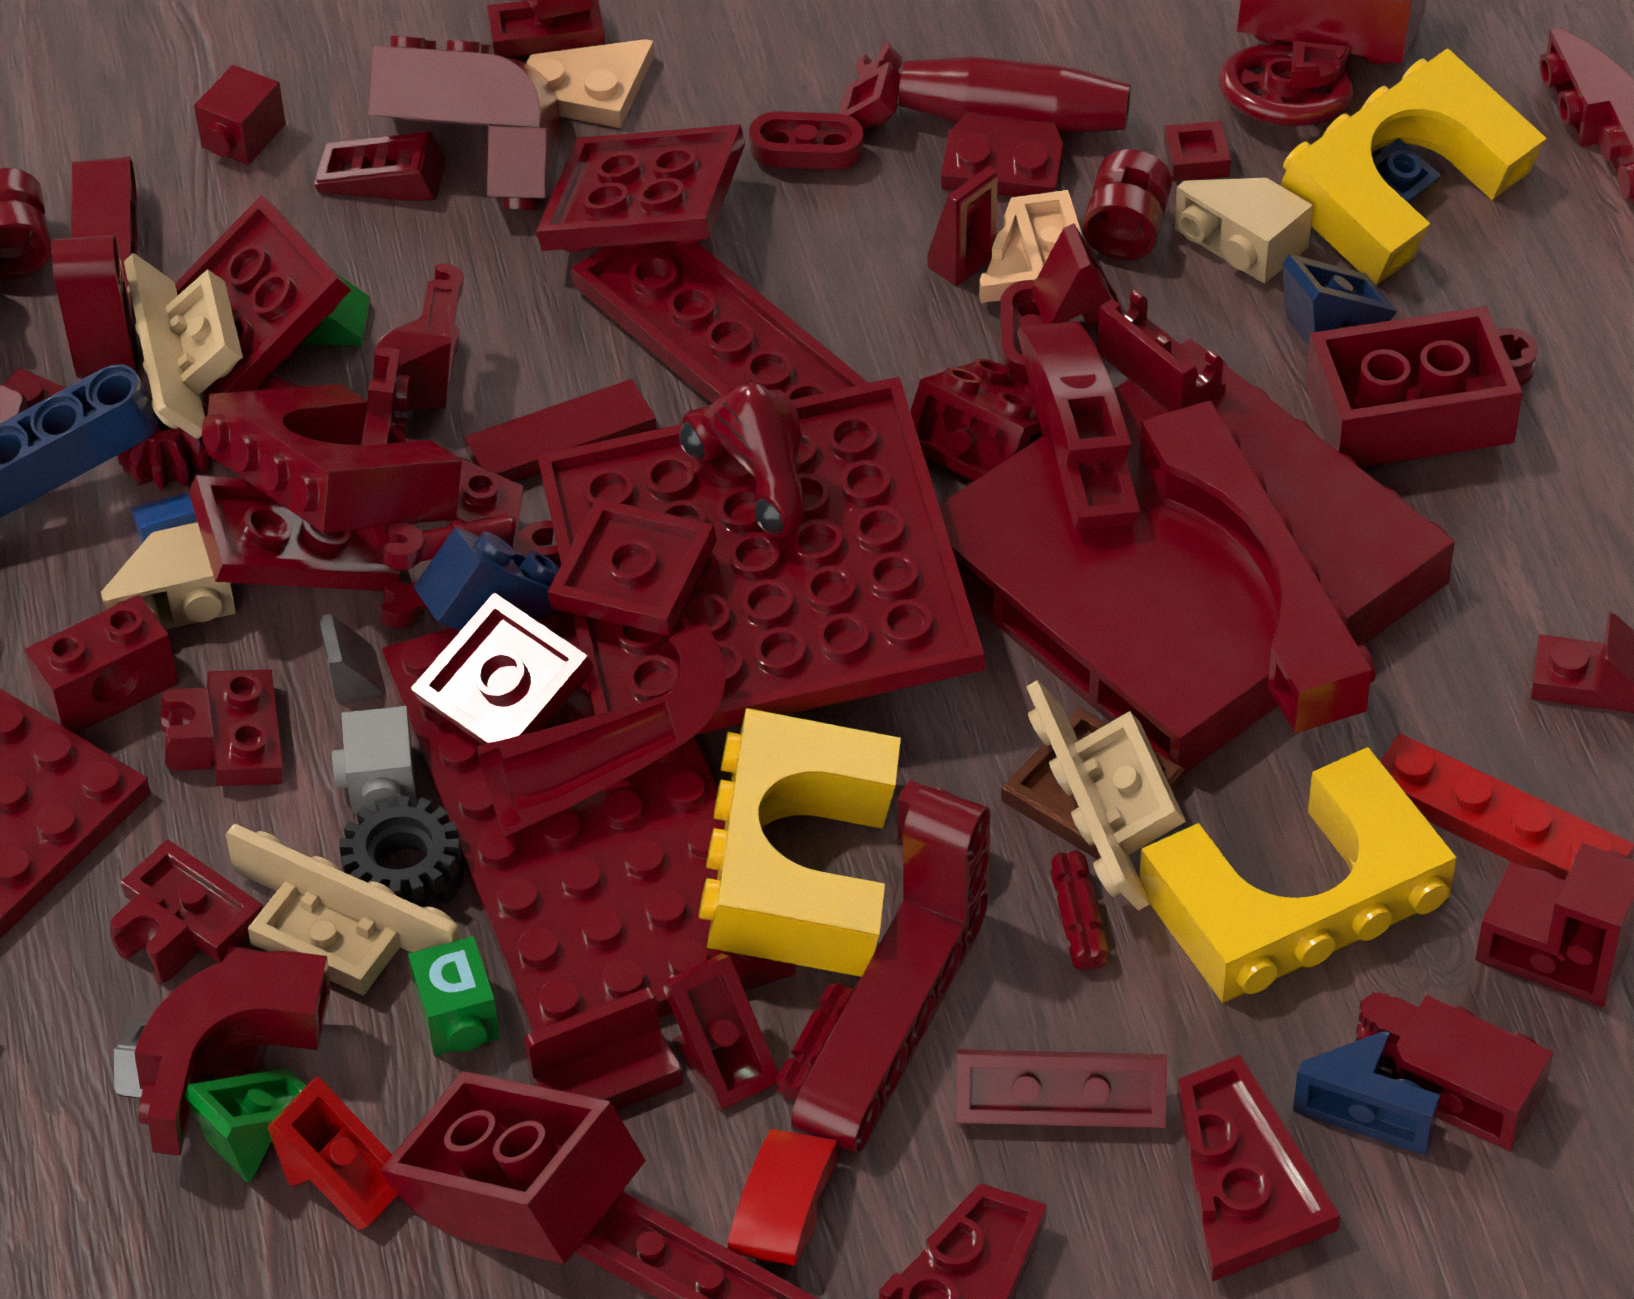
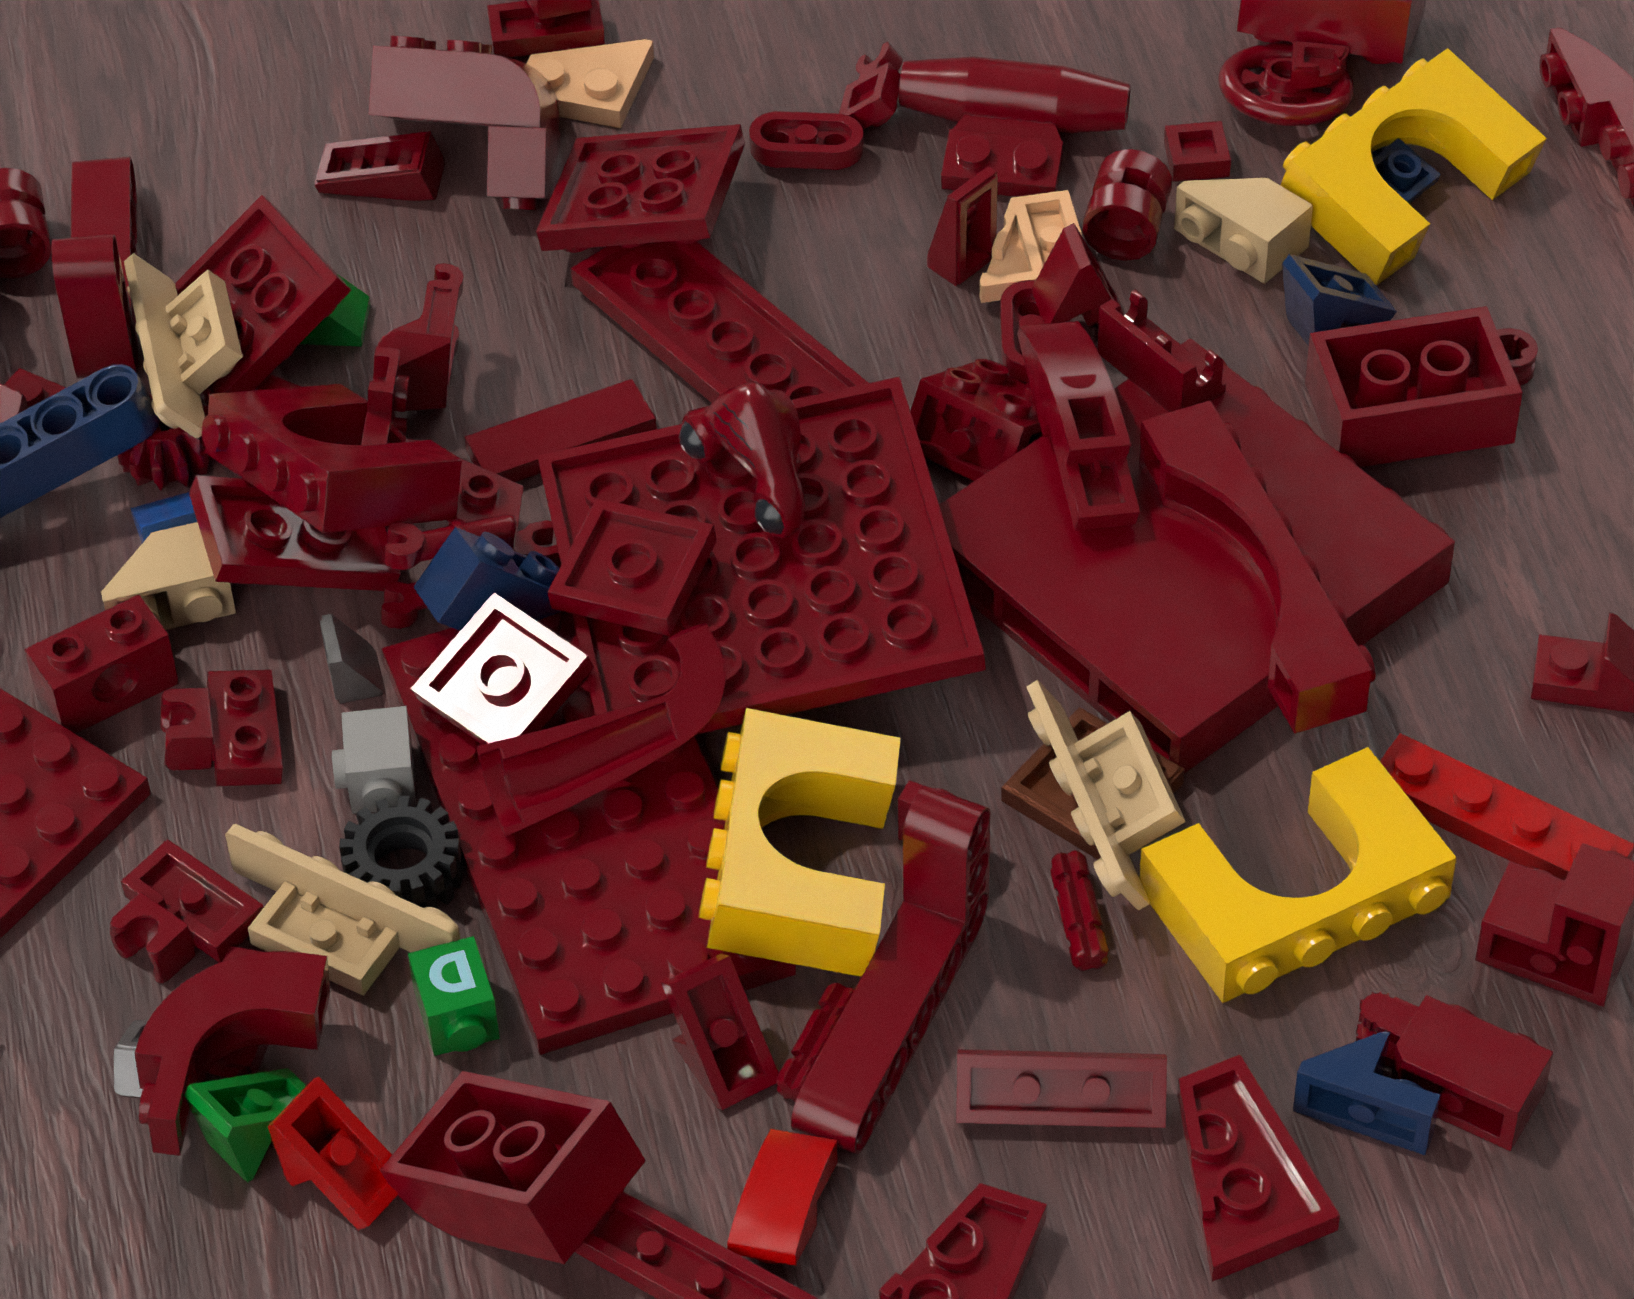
(240, 114): dark red brick -> none
(606, 1053): dark red panel -> none

